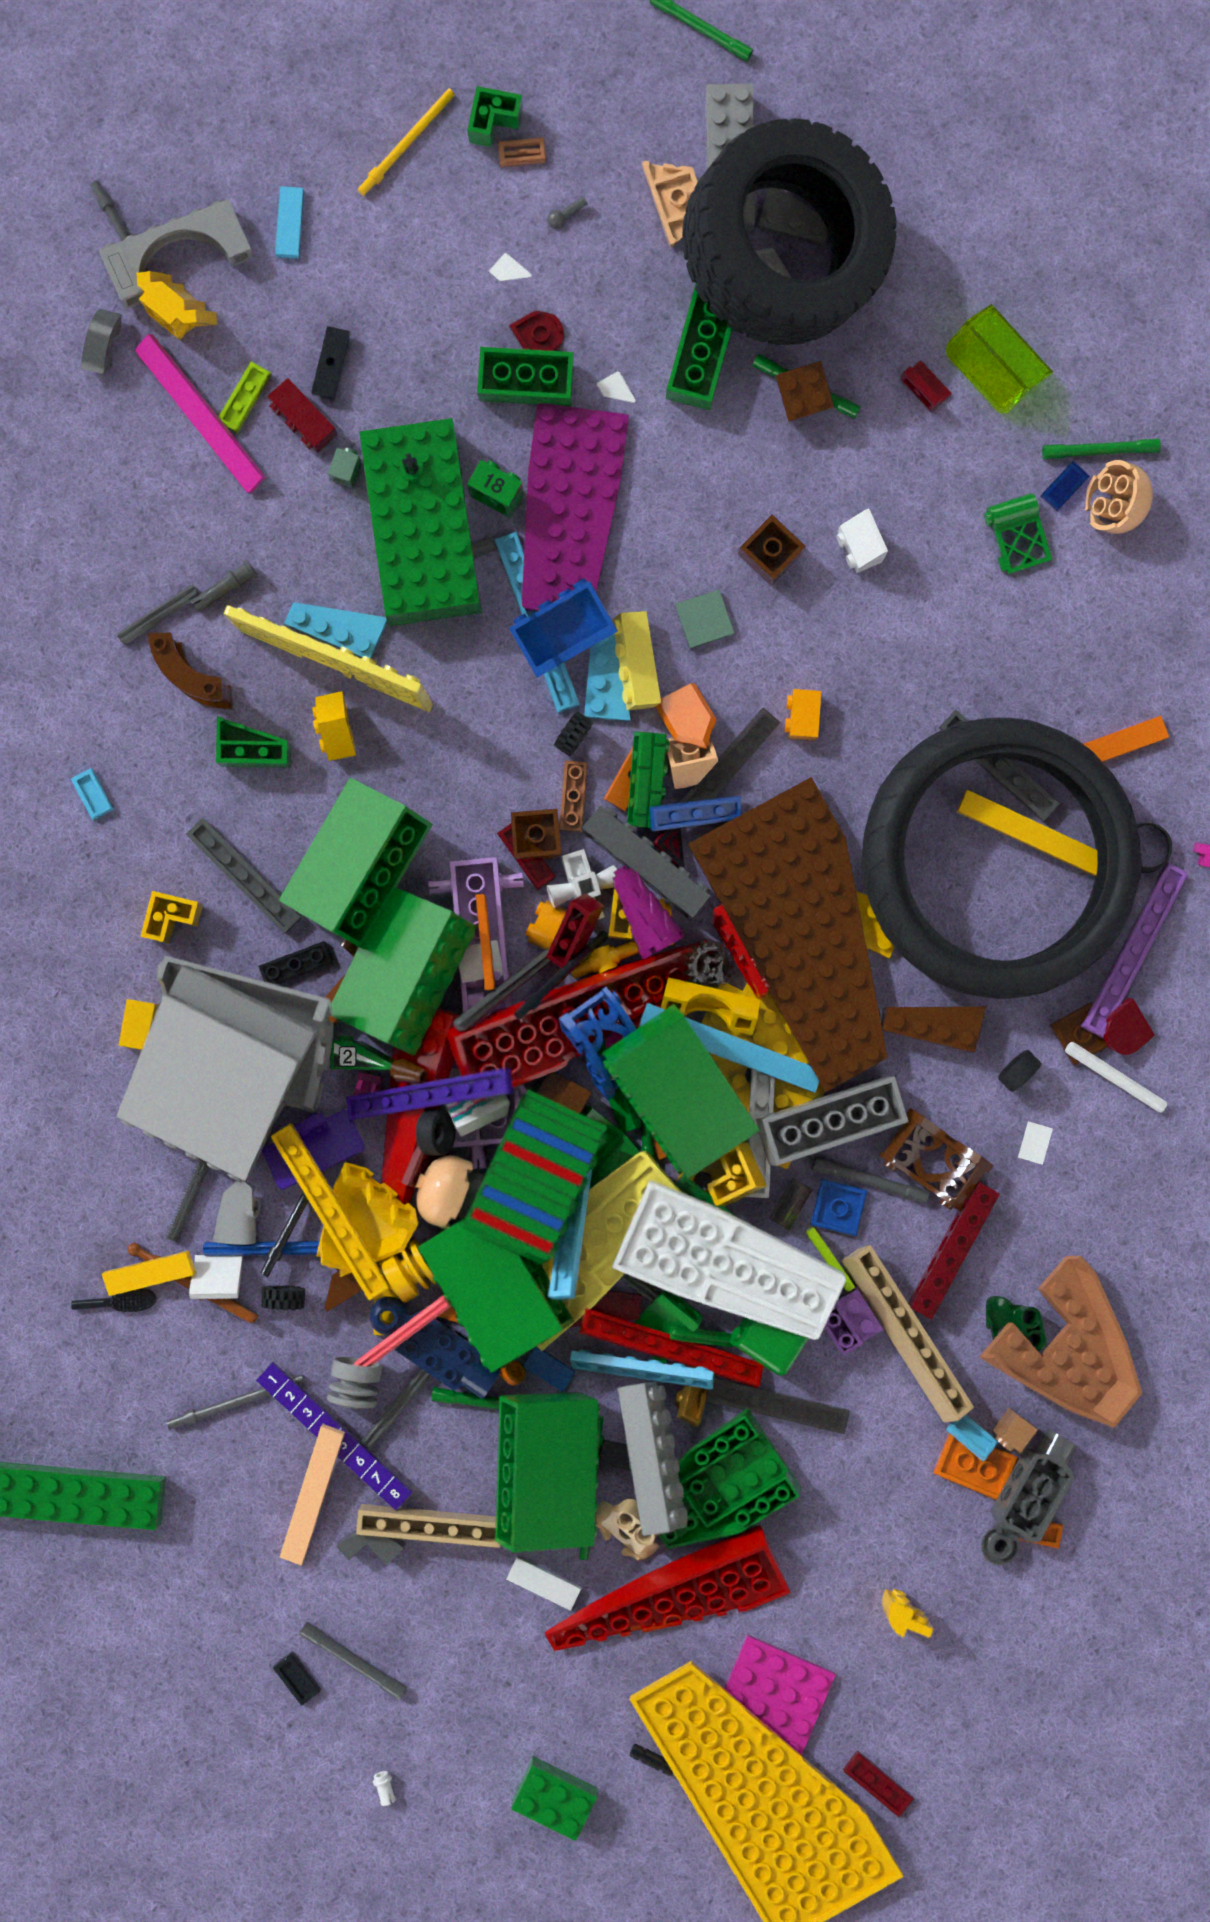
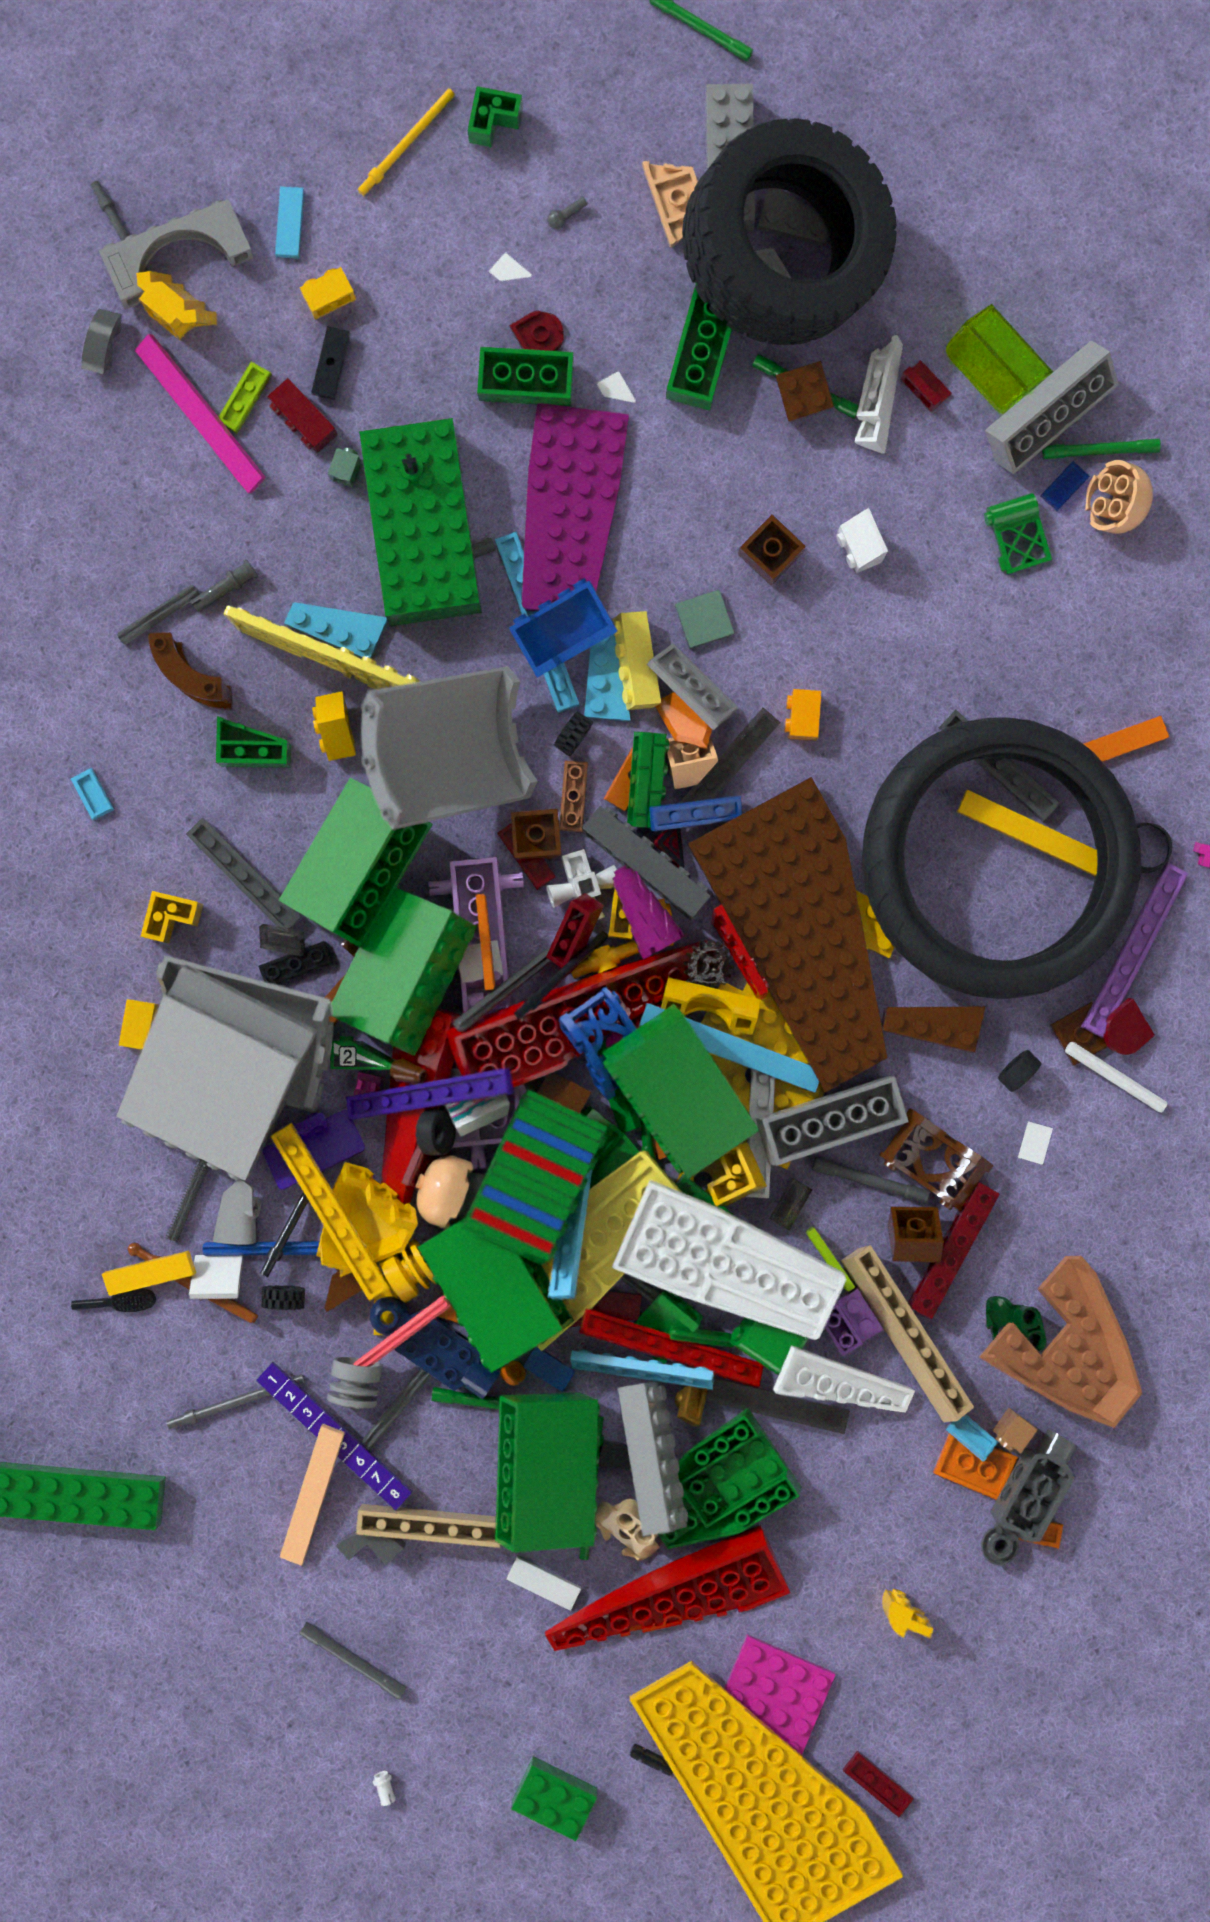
(282, 939): none -> clear smoke tile
(296, 1678): black tile -> none
(327, 292): none -> yellow brick
(444, 747): none -> light grey panel
(496, 488): green brick -> none
(522, 152): nougat tile -> none
(546, 926): light orange cylinder -> none
(692, 686): none -> light grey tile
(826, 1379): none -> white wing
(838, 1207): blue tile -> none
(878, 396): none -> white wedge
(915, 1234): none -> reddish brown brick
(1052, 407): none -> light grey brick

